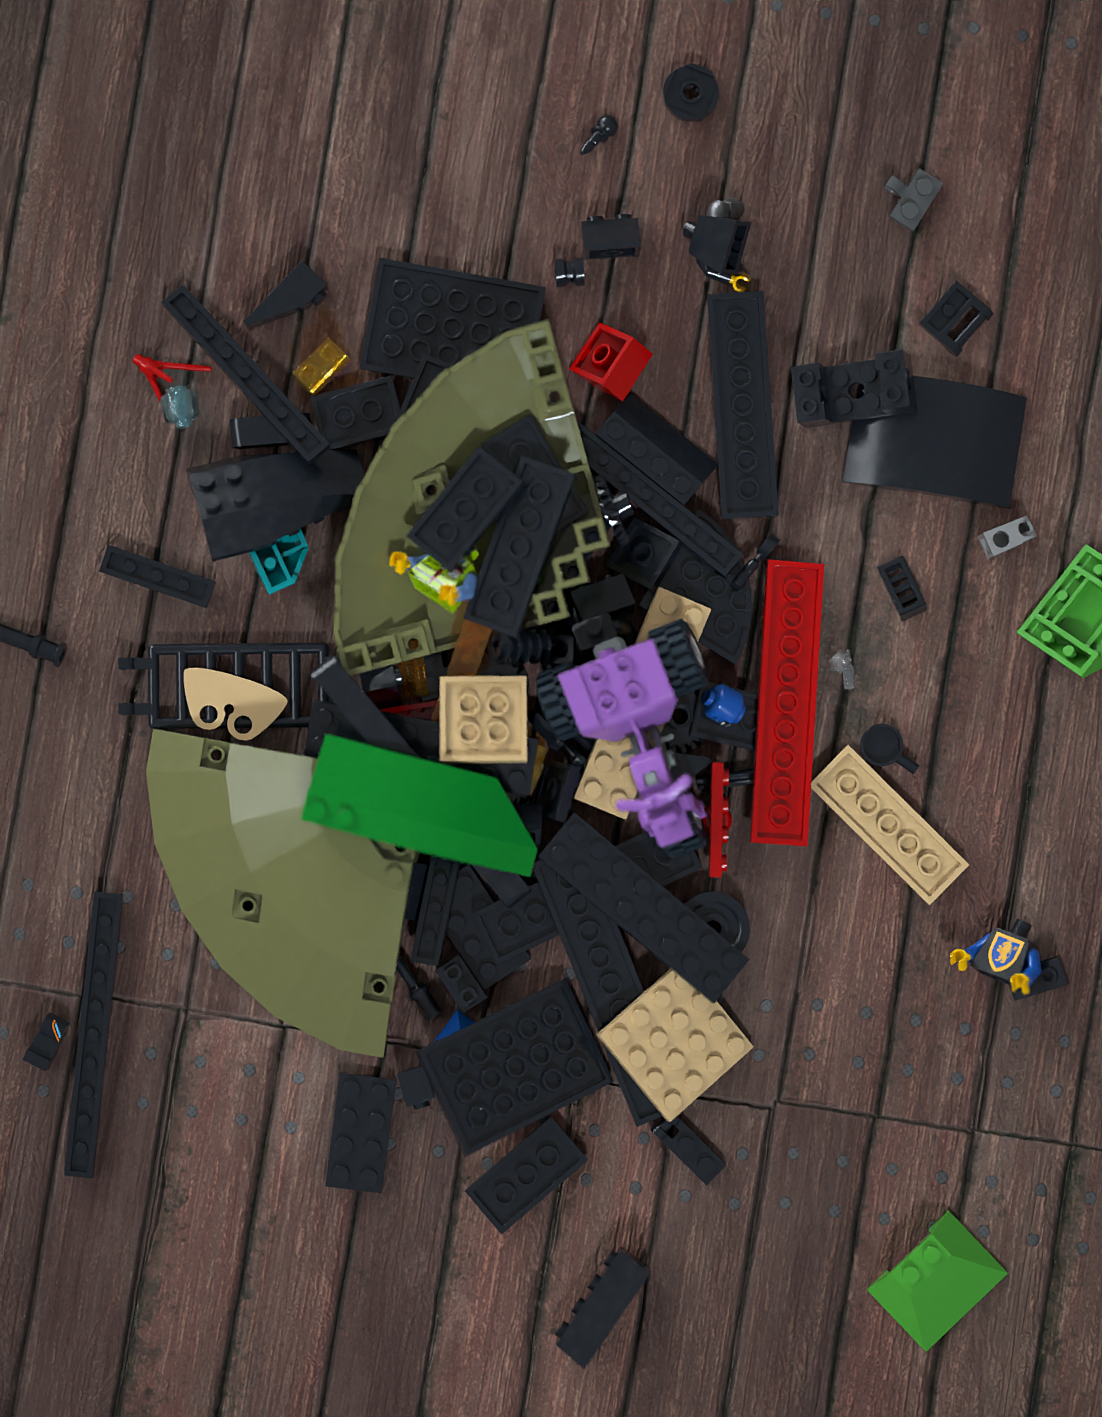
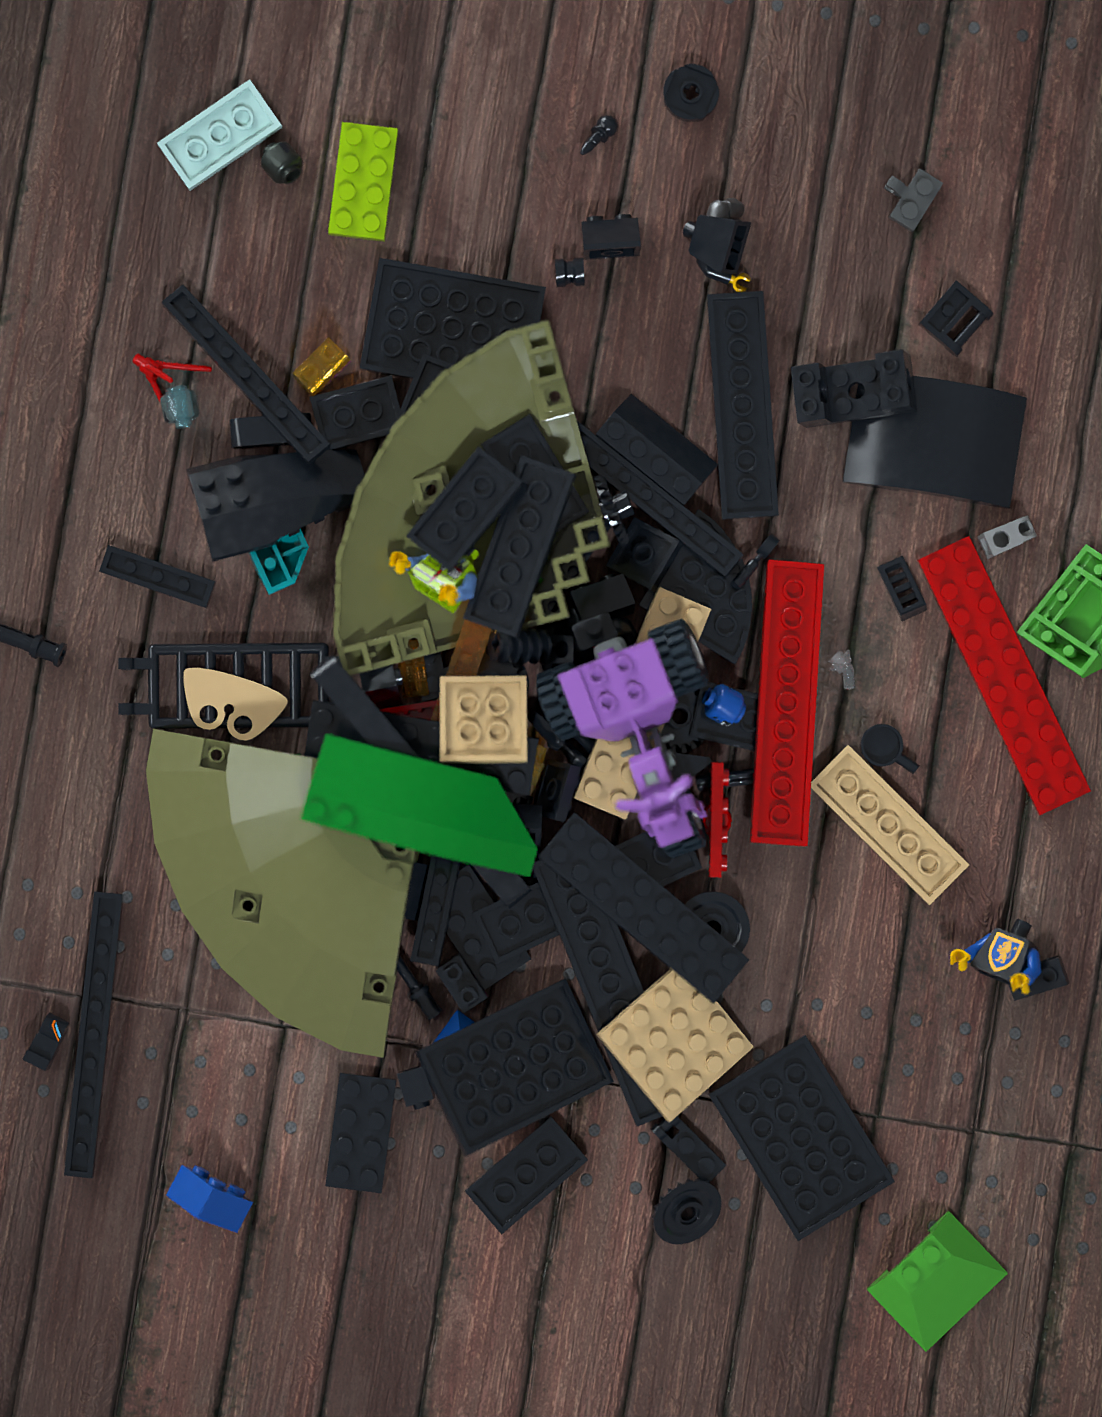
(209, 1198): none -> blue brick
(219, 135): none -> light aqua plate
(282, 162): none -> pearl dark grey head
(291, 296): black slope -> none
(363, 181): none -> lime plate
(602, 1306): black slope -> none
(611, 361): red slope -> none
(687, 1211): none -> black gear
(801, 1137): none -> black plate
(1003, 675): none -> red plate

